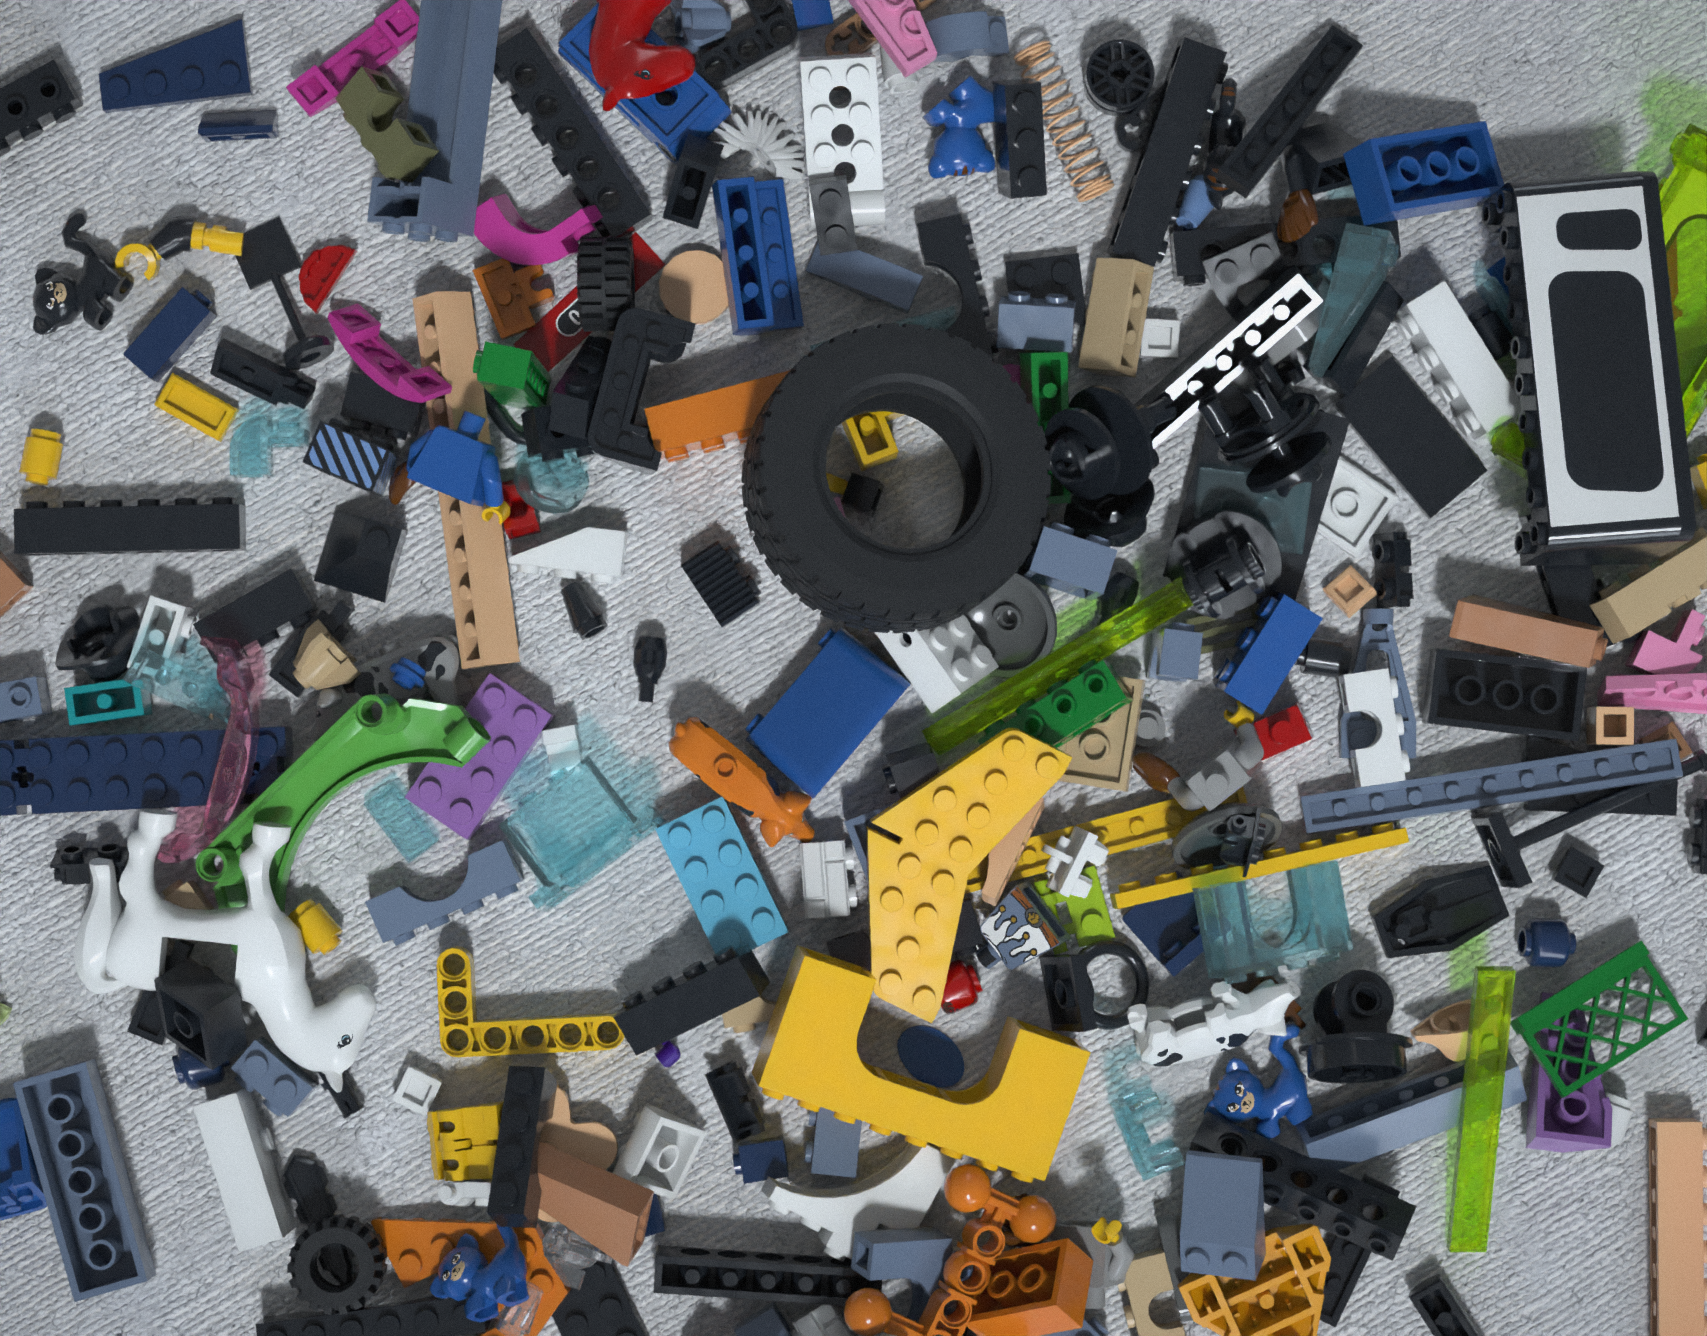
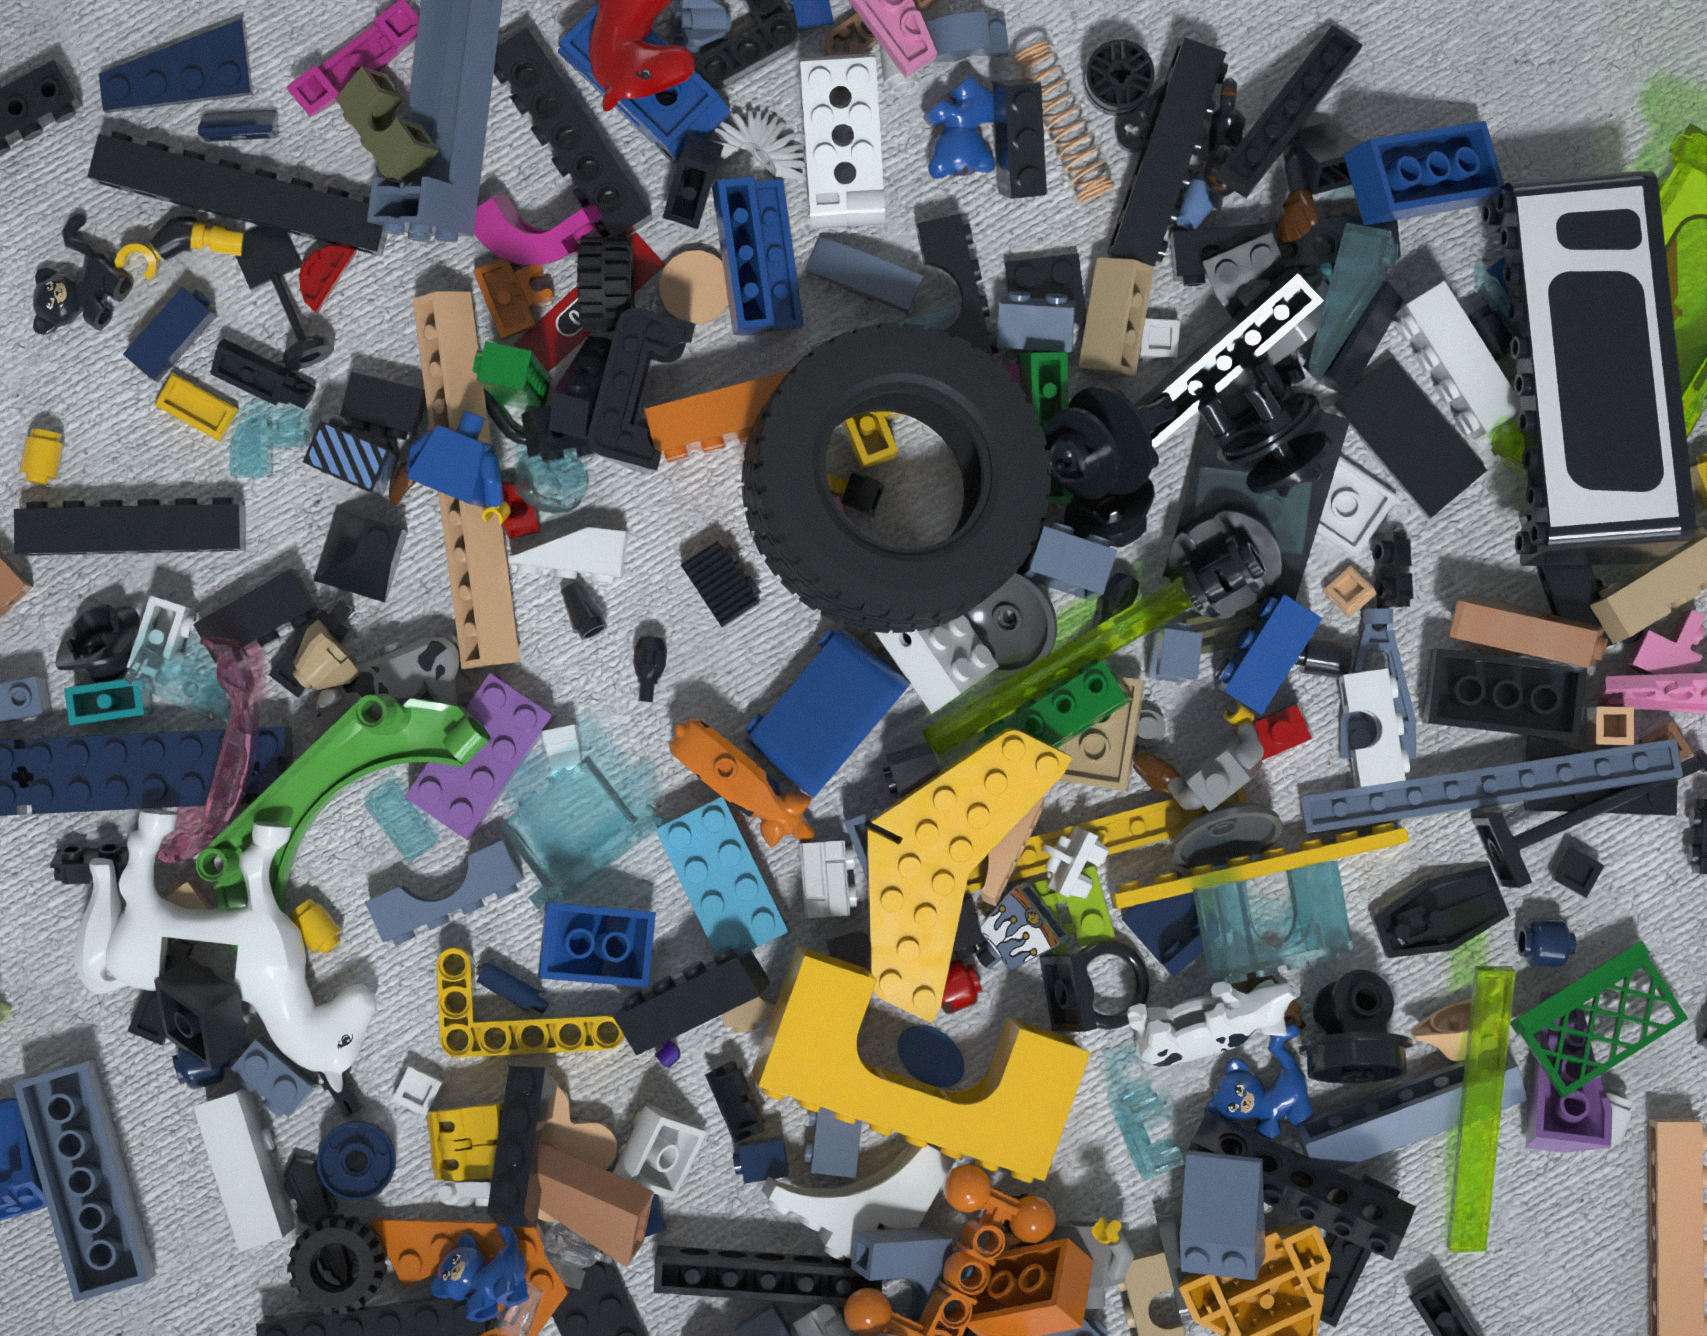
(235, 193): none -> black brick
(356, 1184): none -> dark blue wheel
(360, 337): dark pink slope -> none
(407, 674): blue plate -> none
(512, 987): none -> dark blue cylinder
(596, 944): none -> blue slope
(833, 215): black plate -> none
(1243, 841): black hinge -> none

